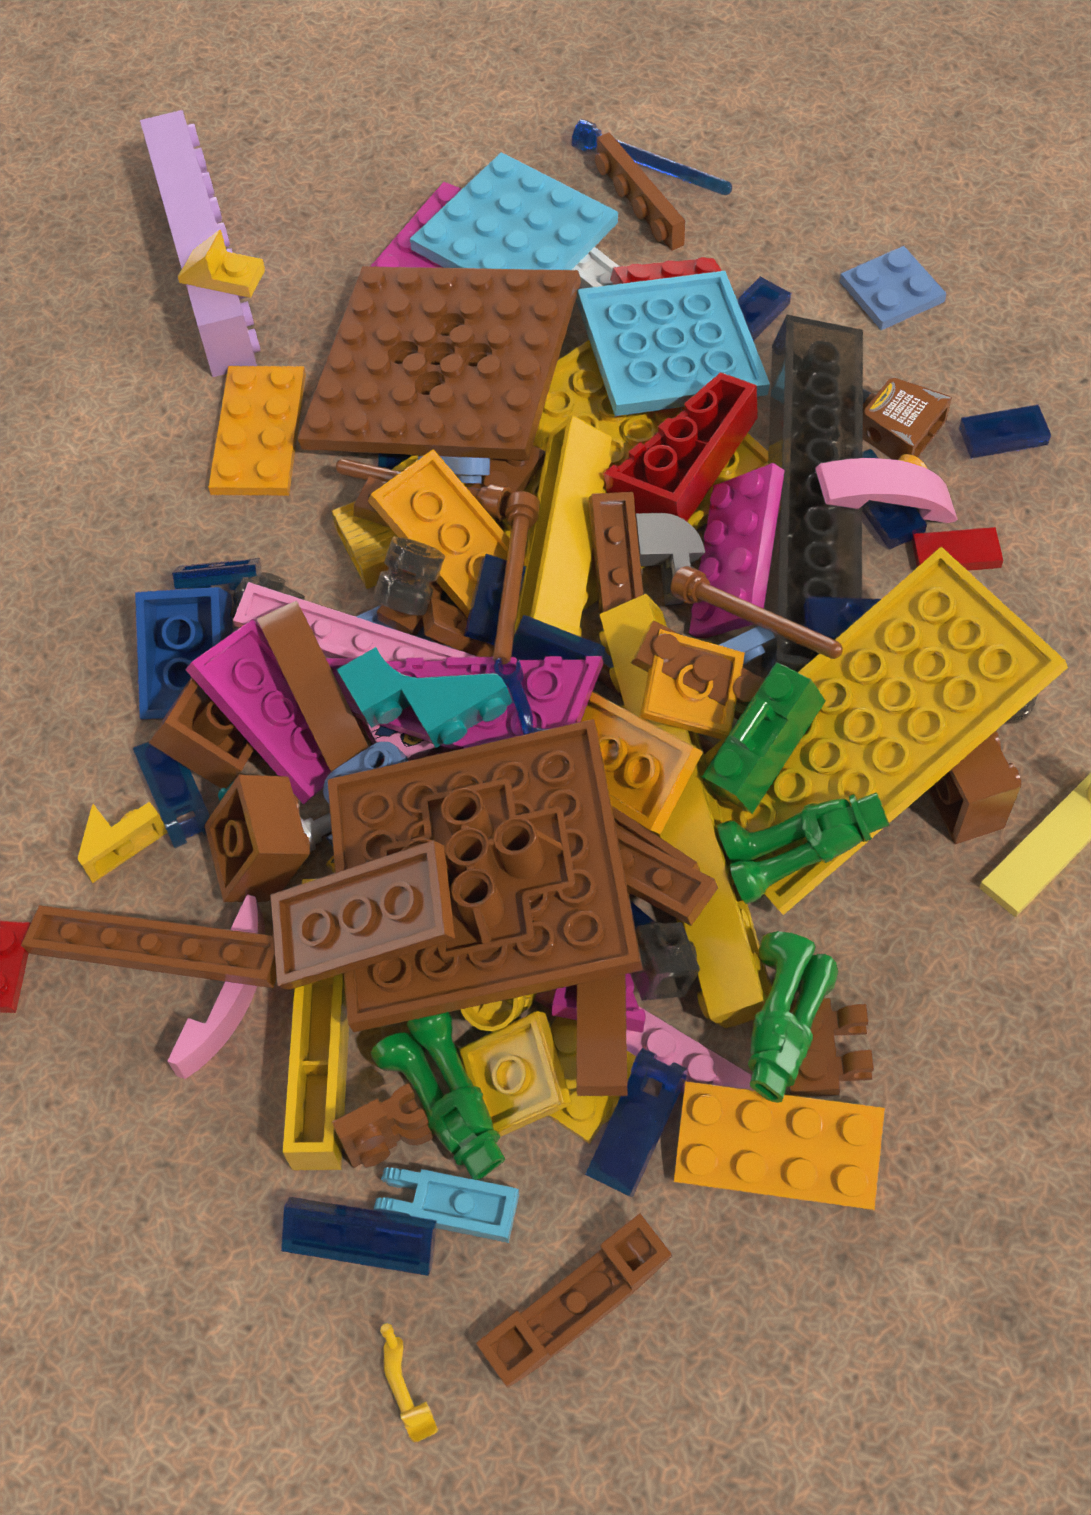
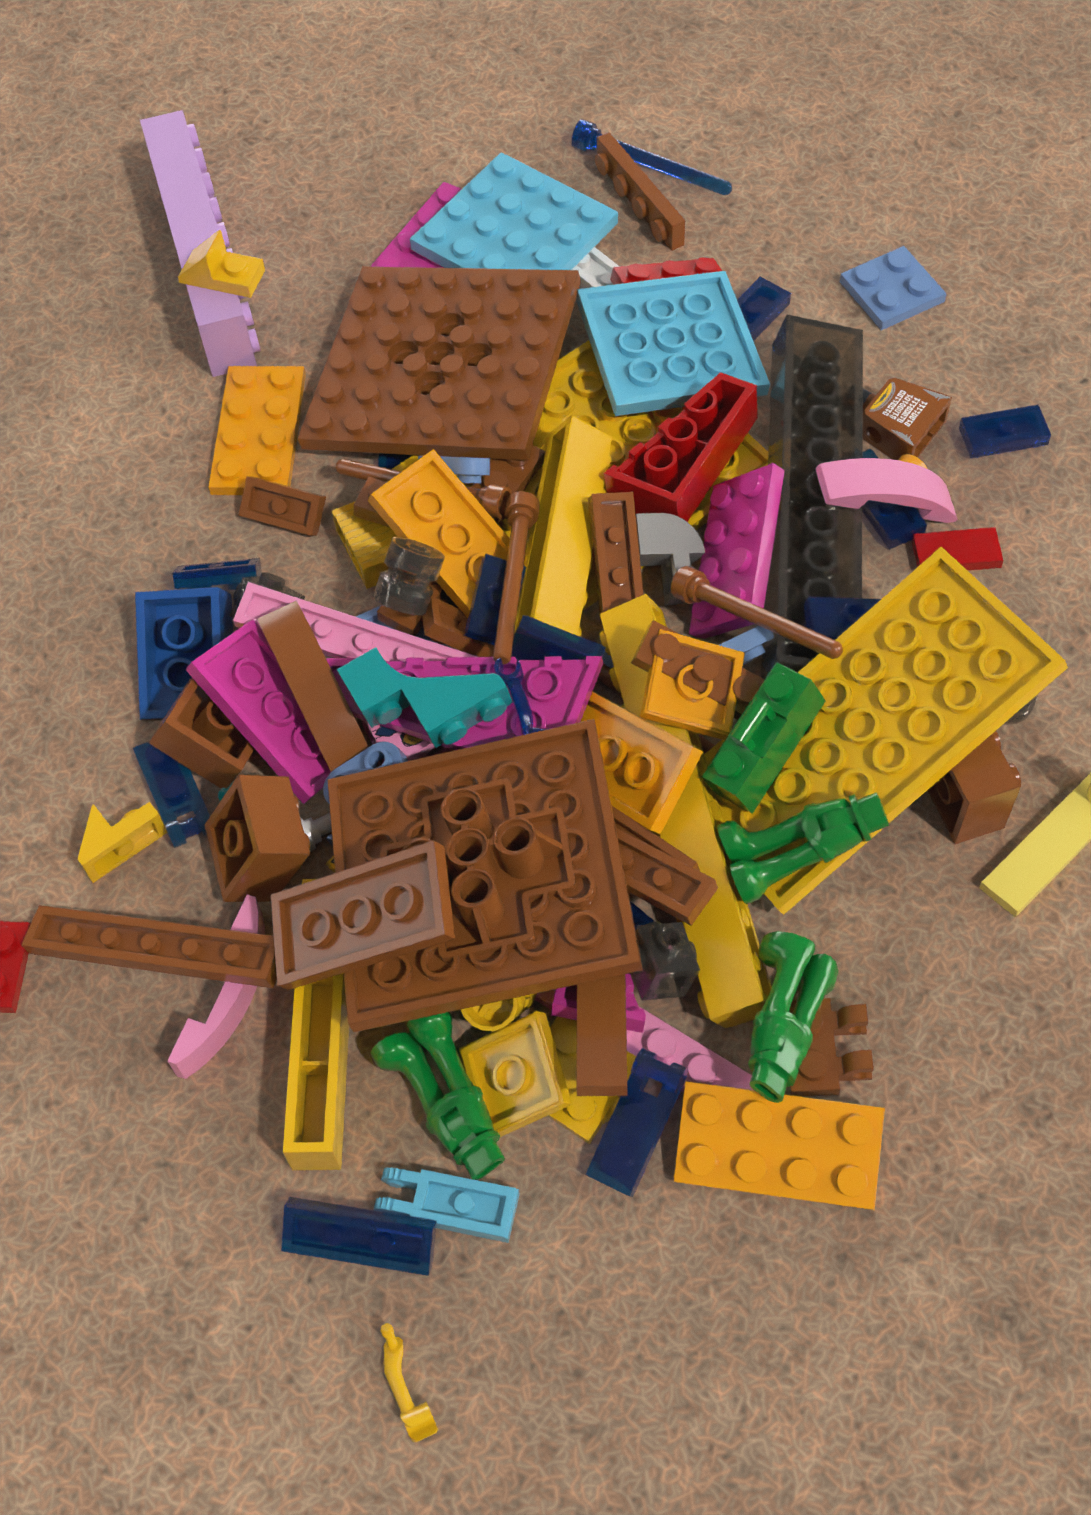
(282, 506): none -> dark orange plate
(378, 1126): dark orange plate -> none
(576, 1302): dark orange slope -> none

